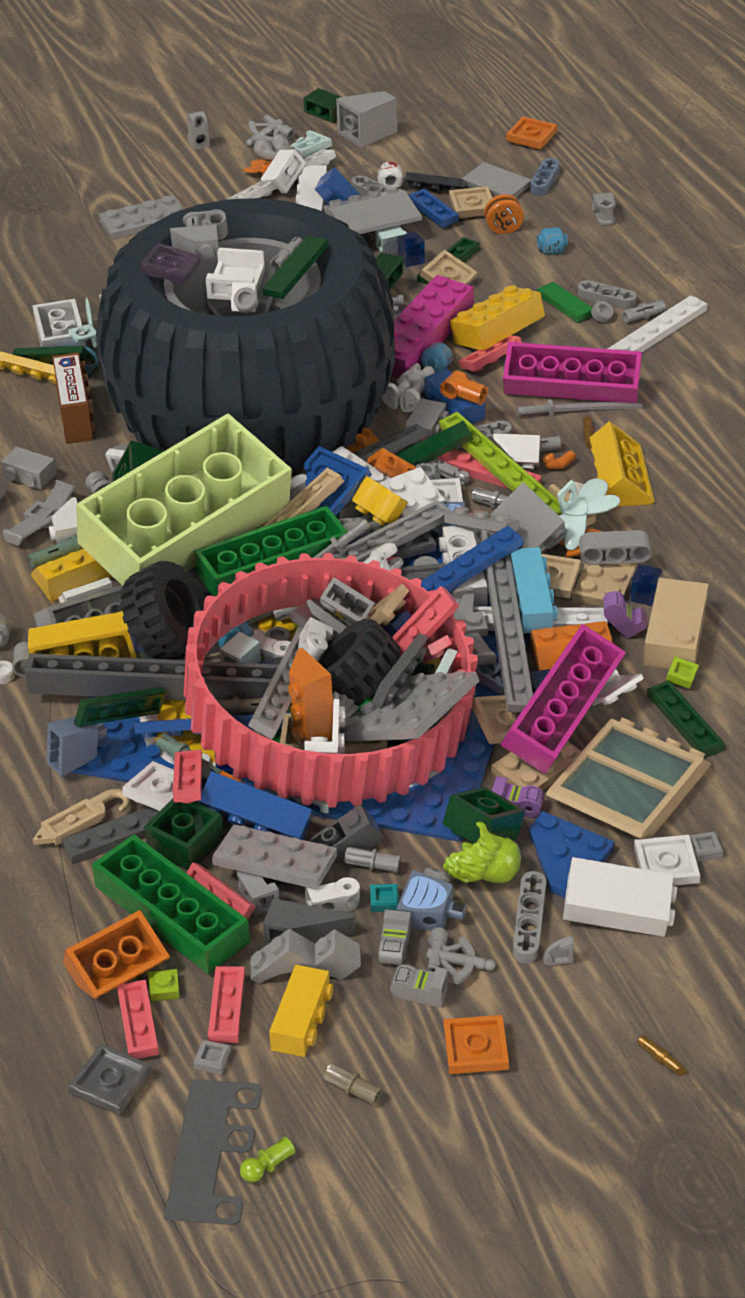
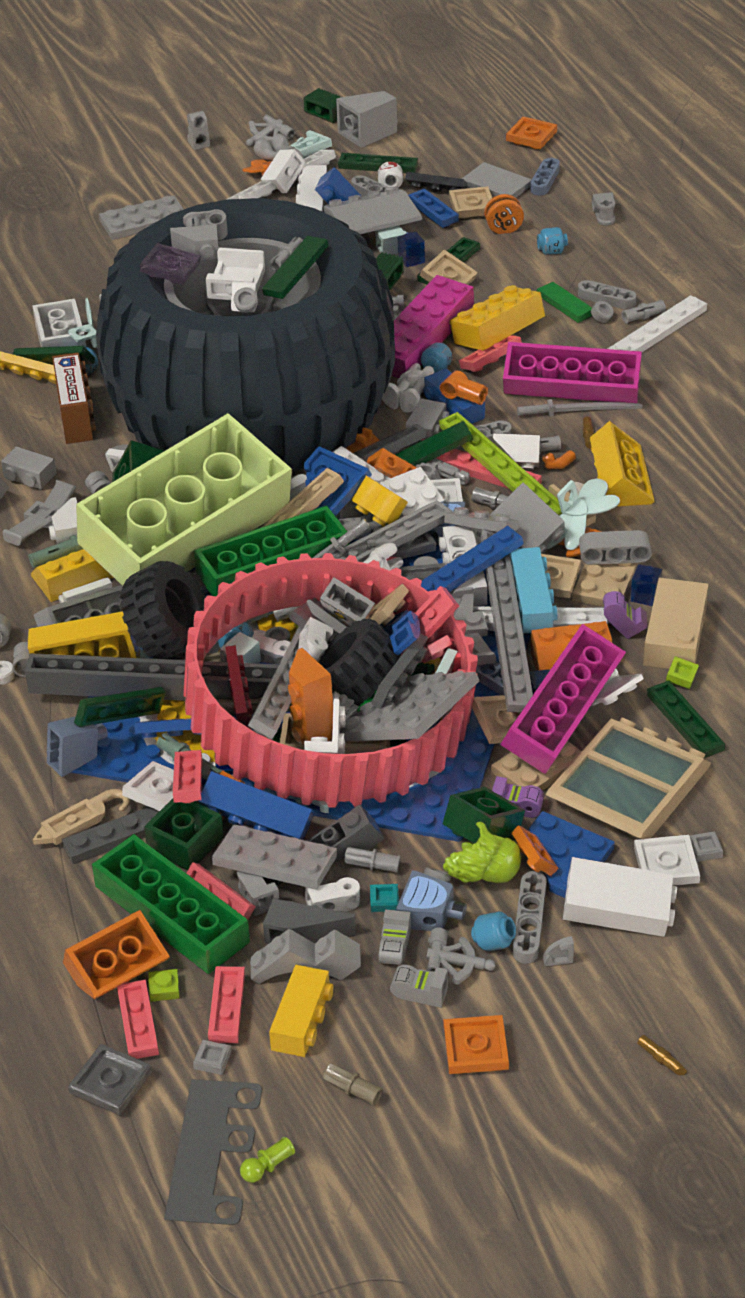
(238, 686): none -> dark red plate
(373, 162): none -> dark green tile
(405, 632): none -> blue slope
(493, 931): none -> dark azure head
(537, 855): none -> orange plate

